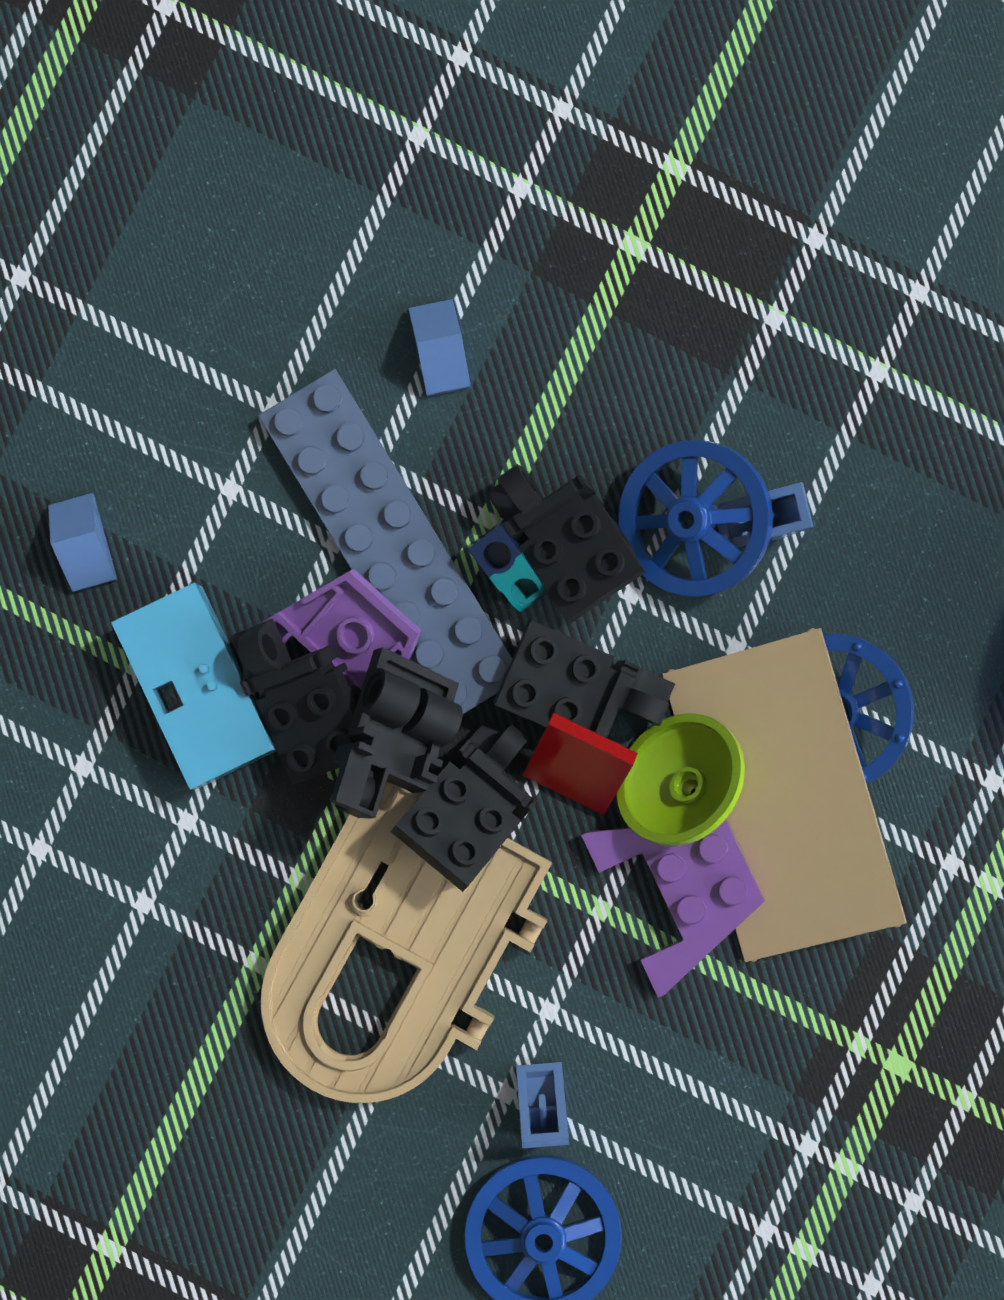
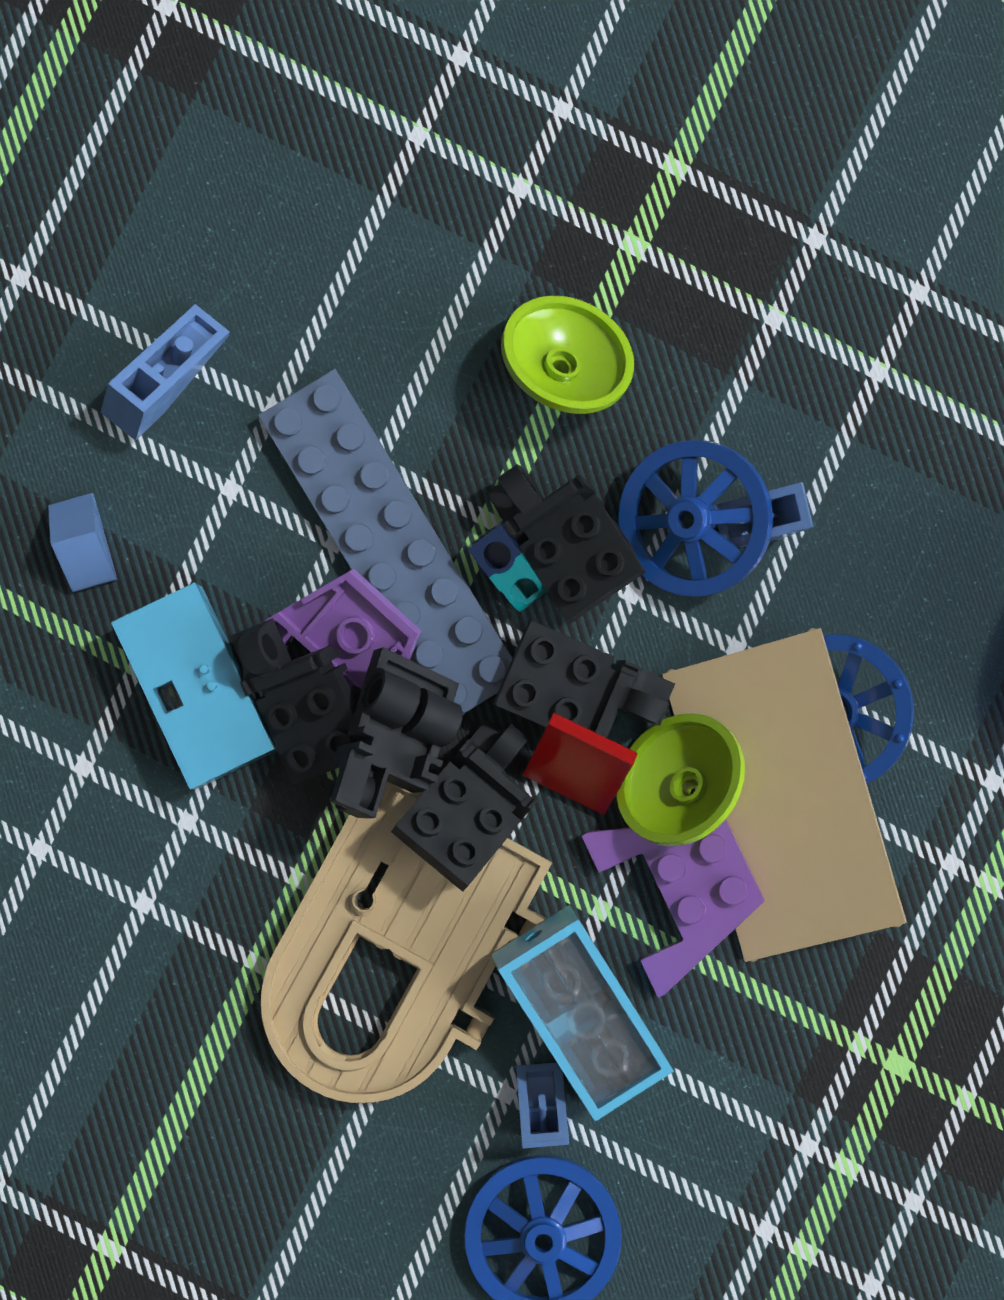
(162, 372): none -> medium blue slope
(440, 347): medium blue slope -> none
(567, 354): none -> lime dish
(581, 1013): none -> clear brick

